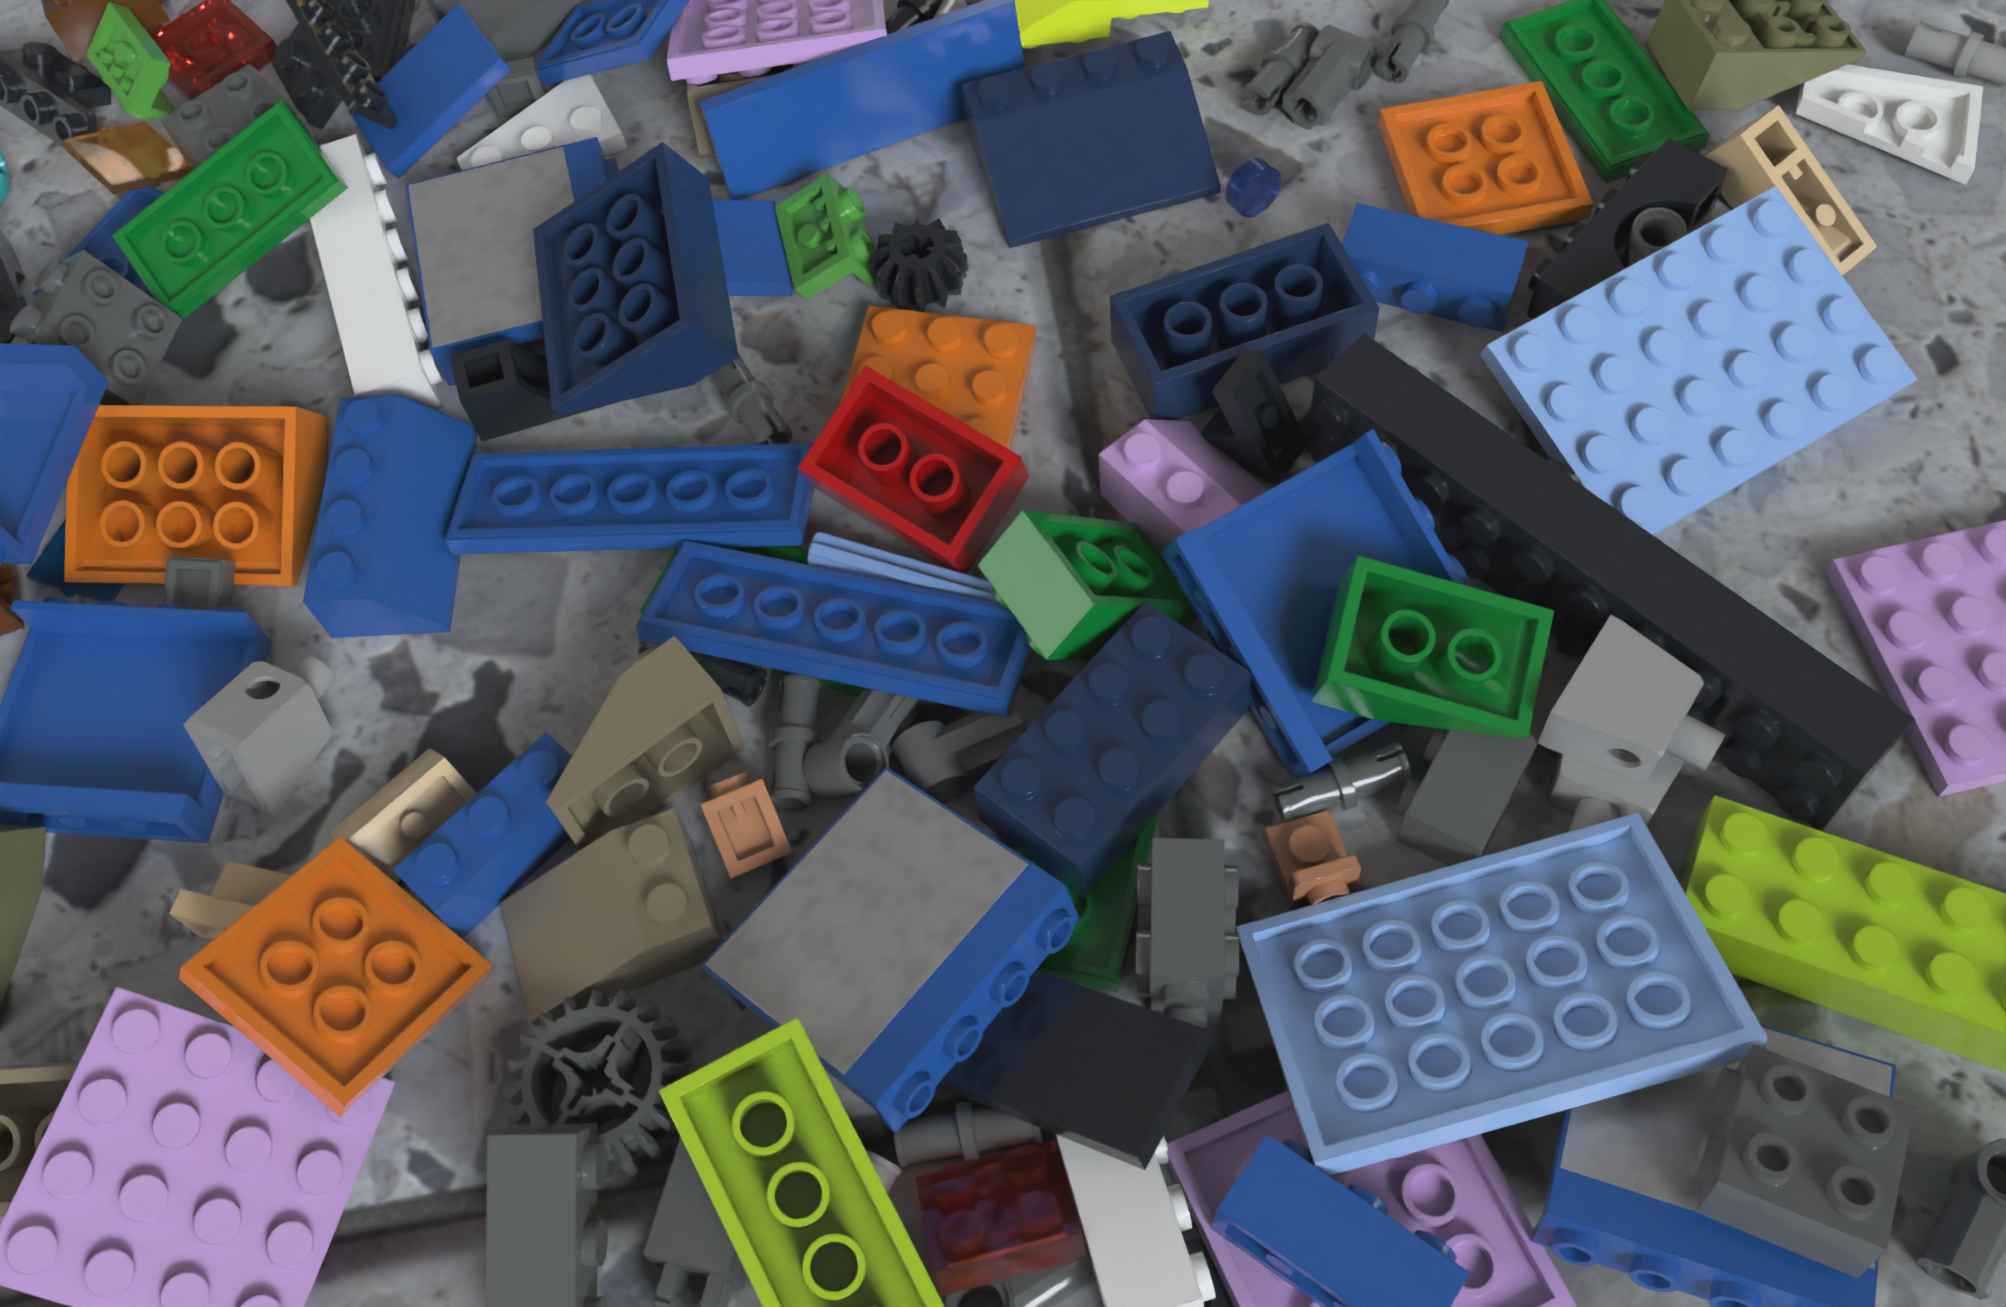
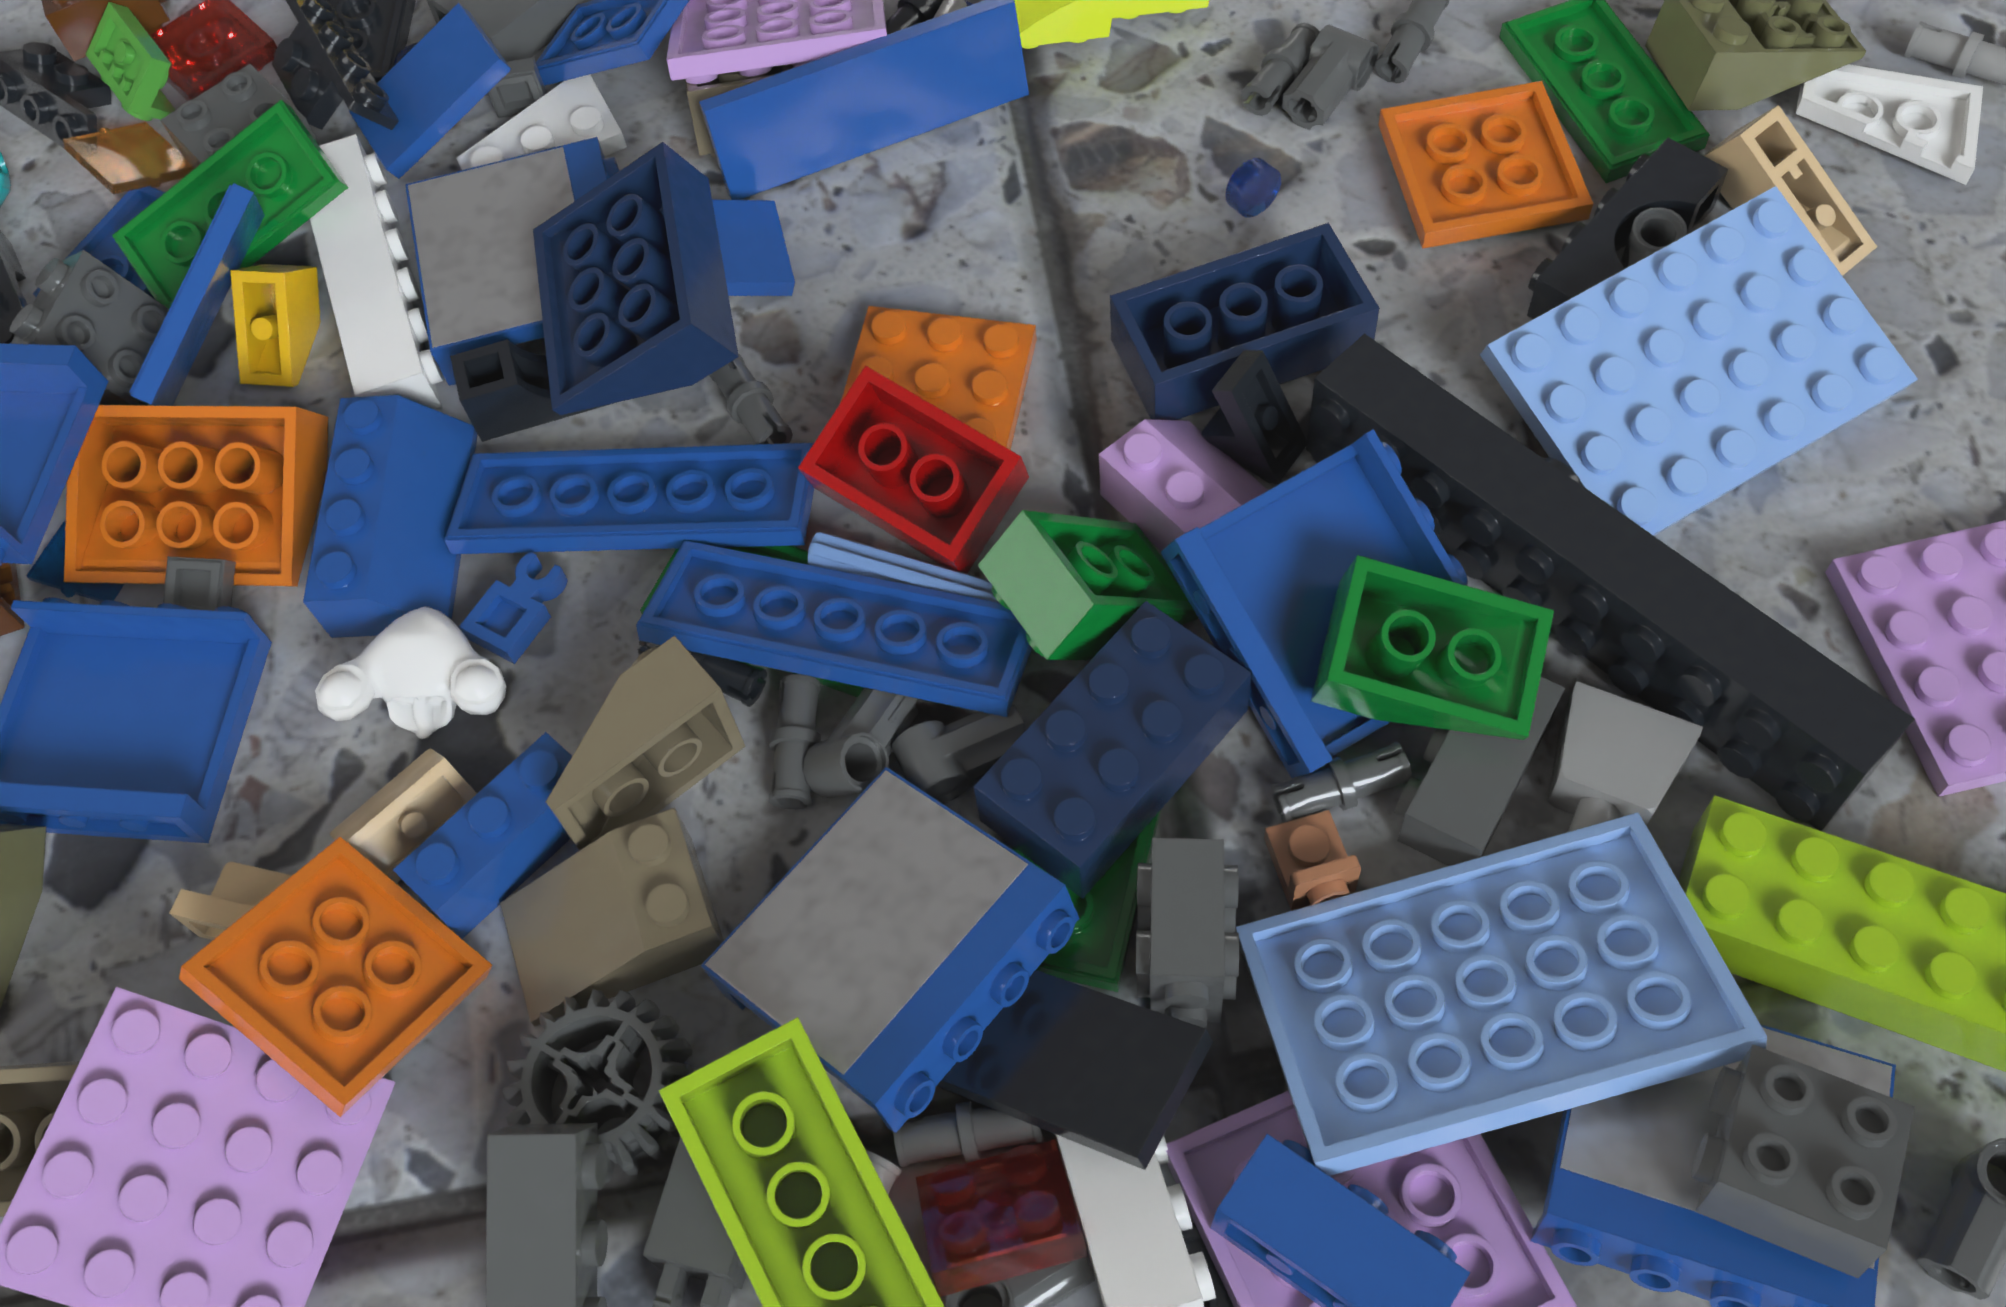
(198, 298): none -> blue tile
(264, 731): light grey torso -> none
(274, 322): none -> yellow slope
(420, 671): none -> white head
(513, 616): none -> blue plate
(745, 824): nougat bracket -> none
(825, 236): bright green bracket -> none
(919, 264): black gear -> none
(1090, 139): dark blue slope -> none
(1435, 266): blue brick -> none
(1629, 708): light grey torso -> none

